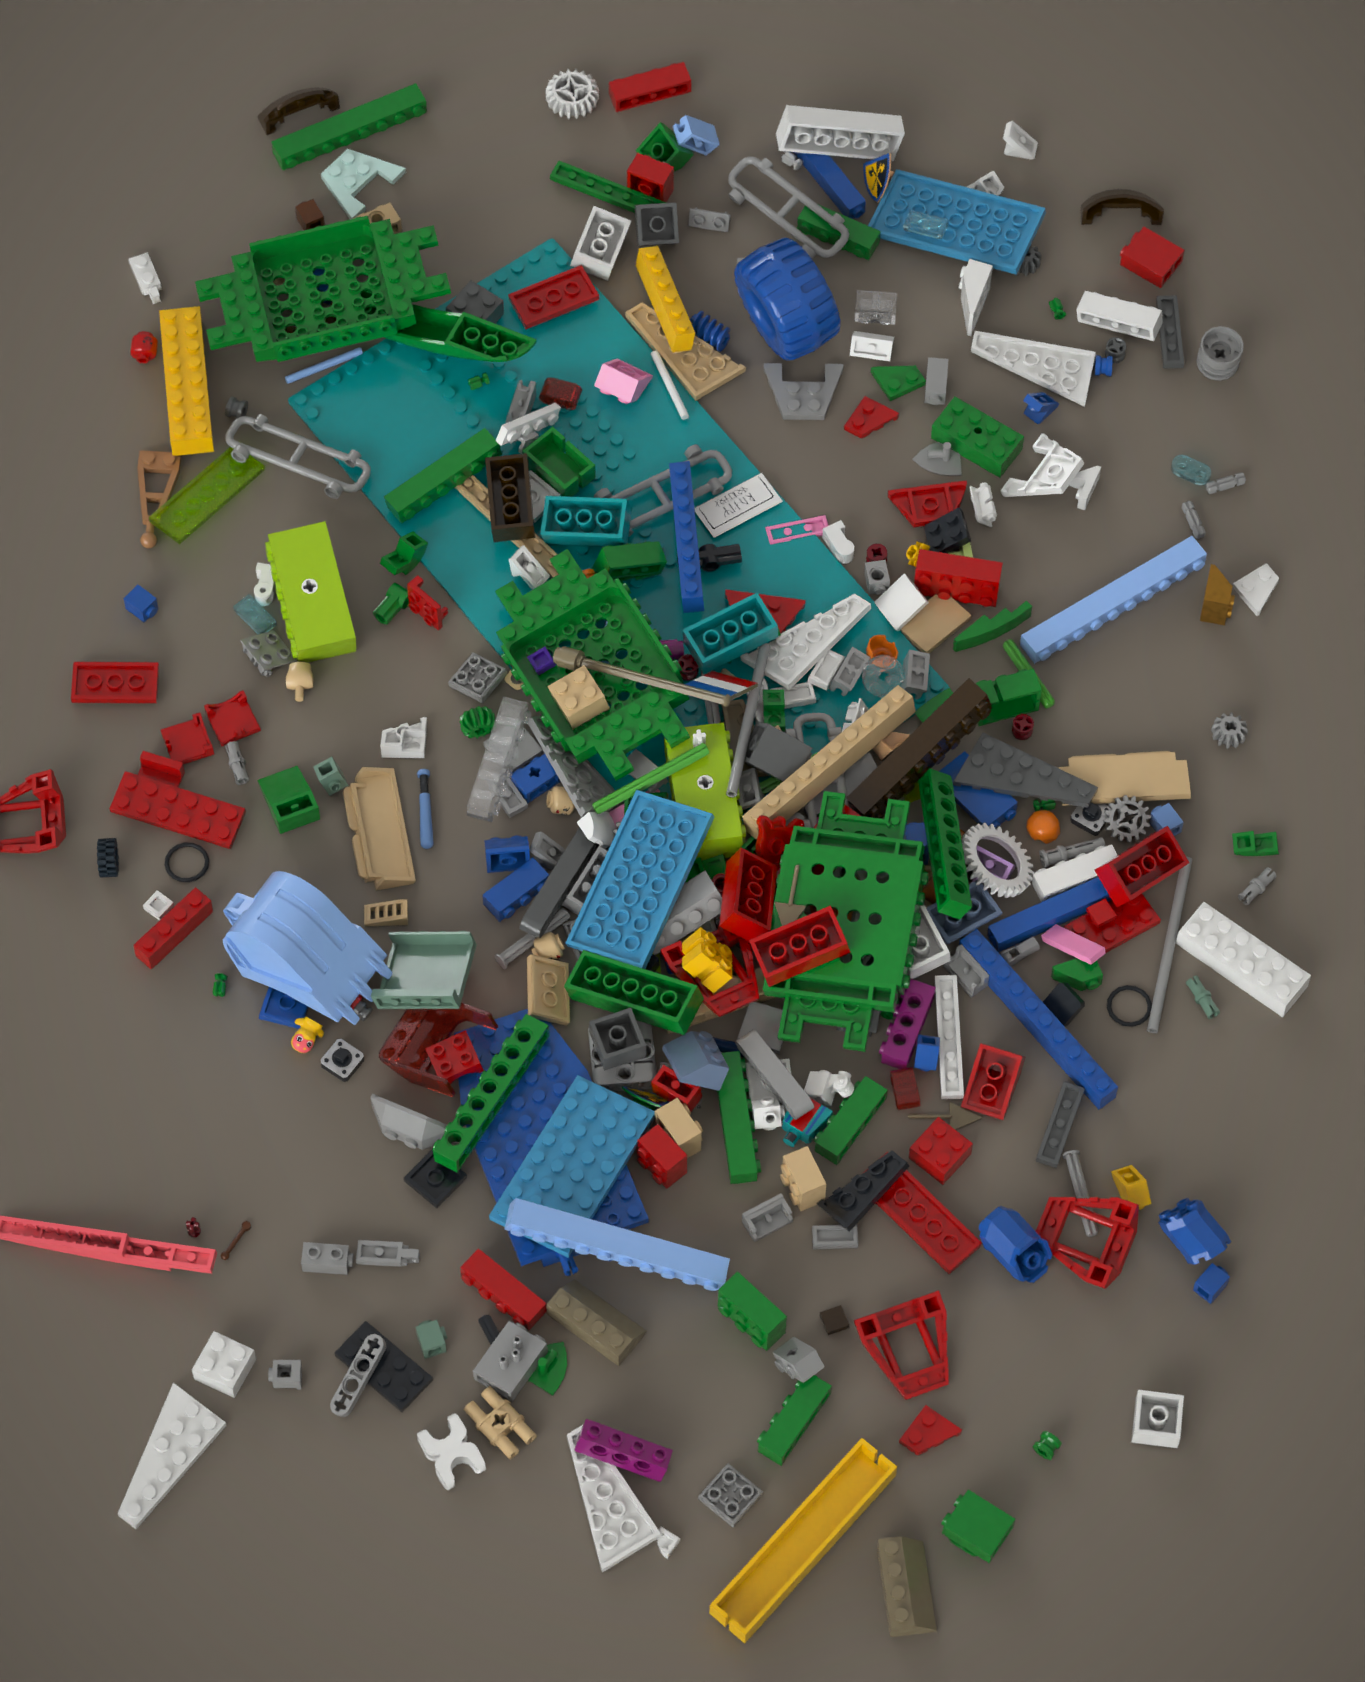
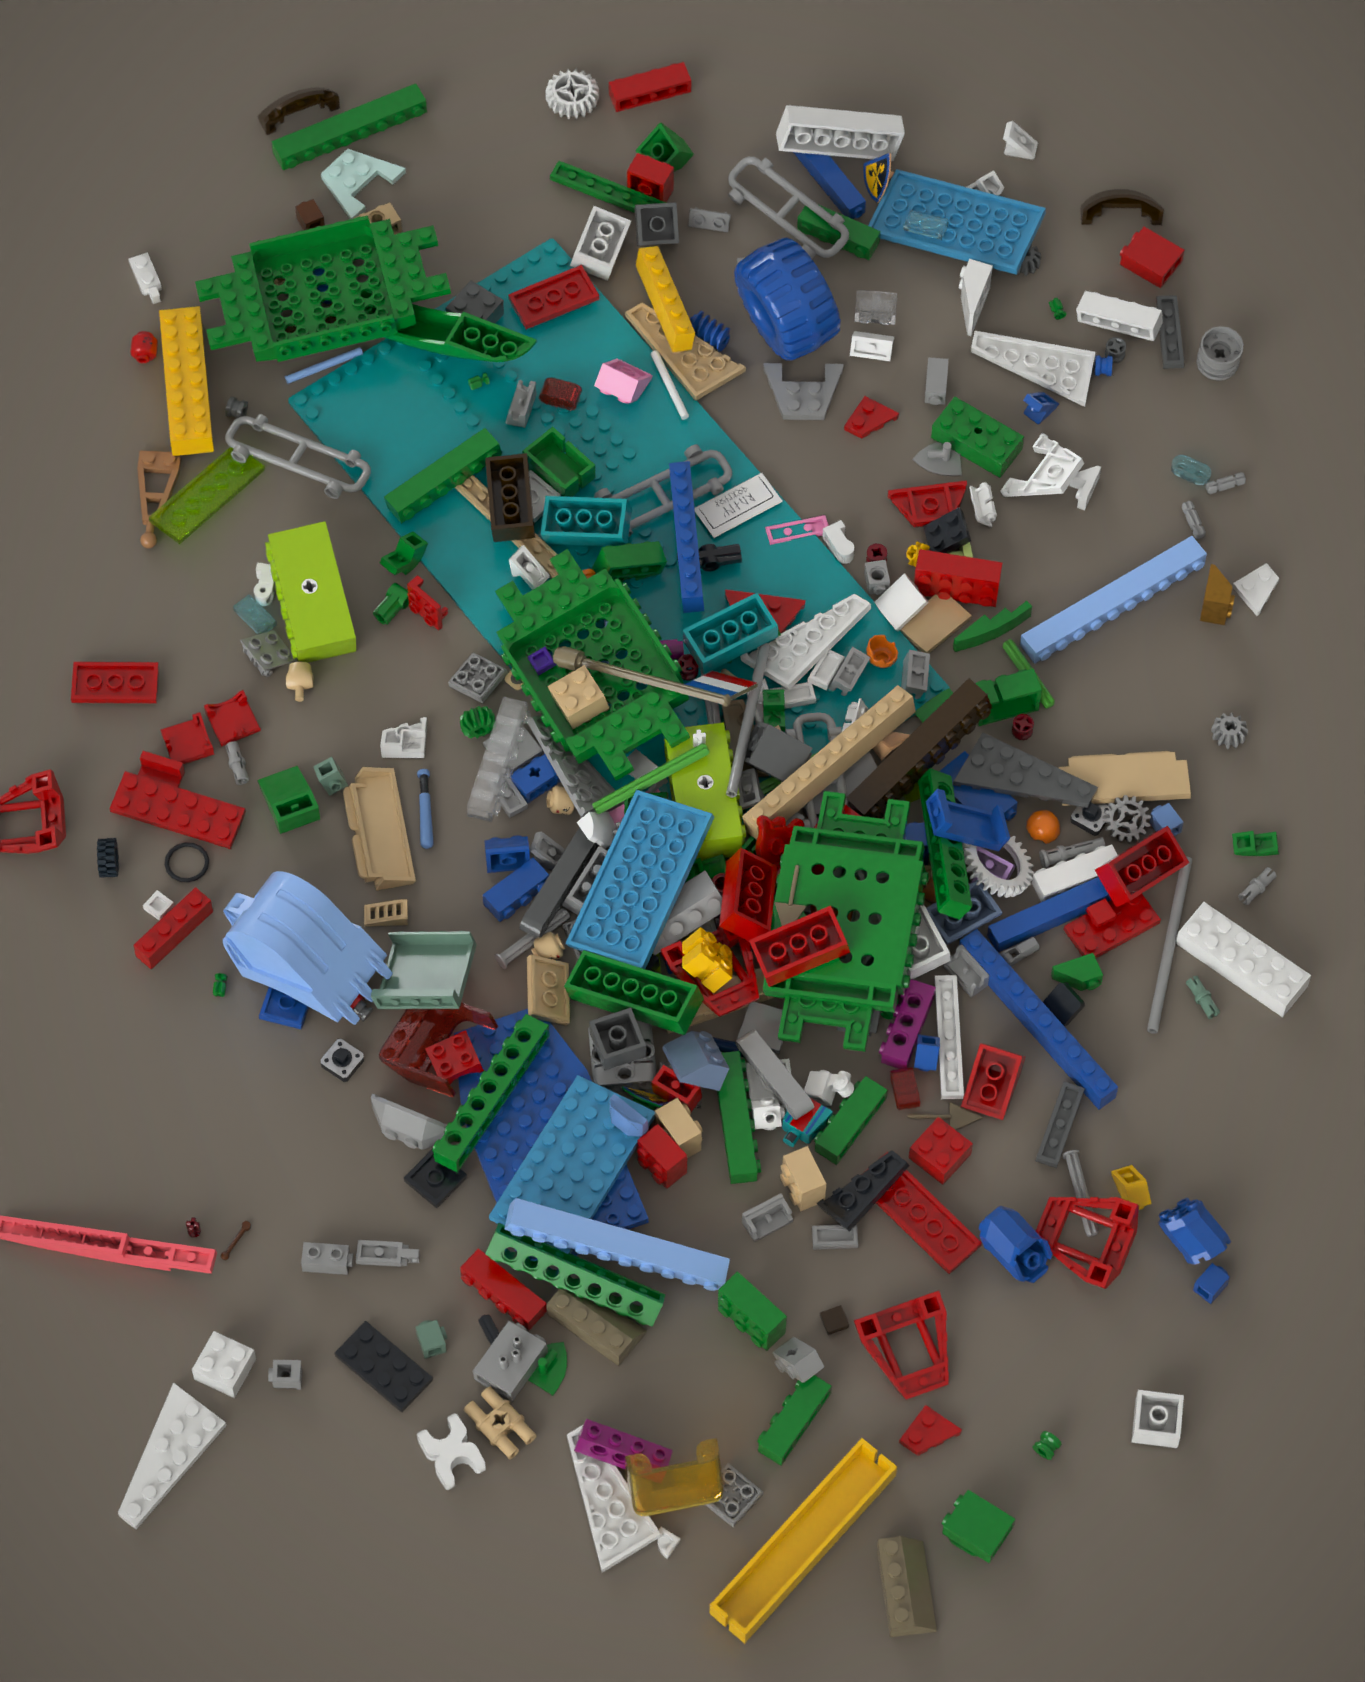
(141, 603): blue brick -> none
(306, 1035): animal -> none
(354, 1373): light grey beam -> none
(524, 428): white plate -> none
(587, 1272): none -> green brick
(627, 1118): none -> medium blue slope
(675, 1485): none -> clear yellow windscreen
(696, 135): light blue brick -> none
(790, 159): white piece -> none
(873, 670): clear plate -> none
(898, 380): green wing -> none
(967, 823): none -> blue panel
(1046, 805): green piece -> none
(1073, 944): bright pink tile -> none
(1121, 1022): black piece -> none

